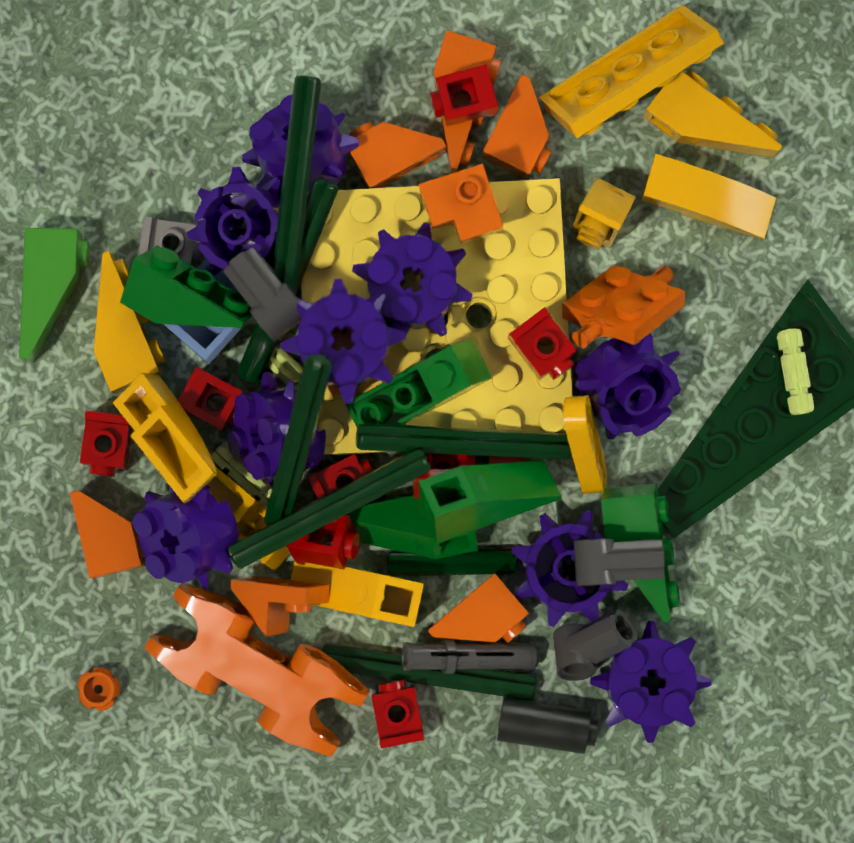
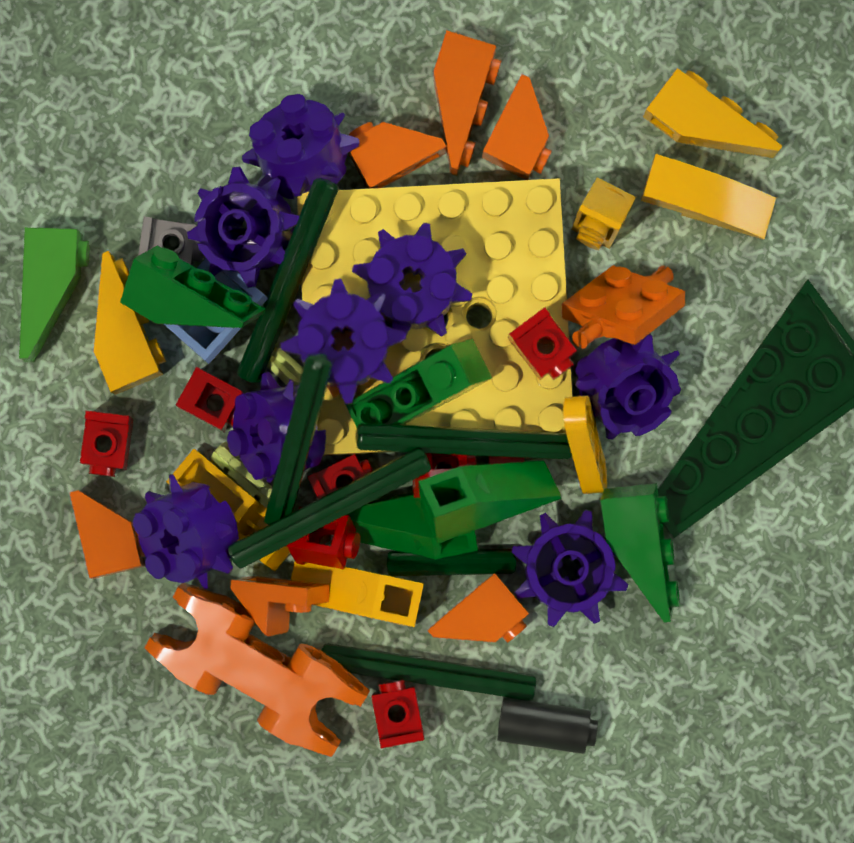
(87, 684): orange plate -> none
(166, 435): yellow slope -> none
(271, 301): dark grey piece -> none
(296, 179): dark green axle -> none
(460, 656): dark grey pin -> none
(464, 202): orange brick -> none
(473, 82): red brick -> none
(583, 646): dark grey piece -> none
(610, 561): dark grey piece -> none
(631, 71): yellow plate -> none
(670, 700): dark purple brick -> none
(795, 371): yellowish green axle -> none

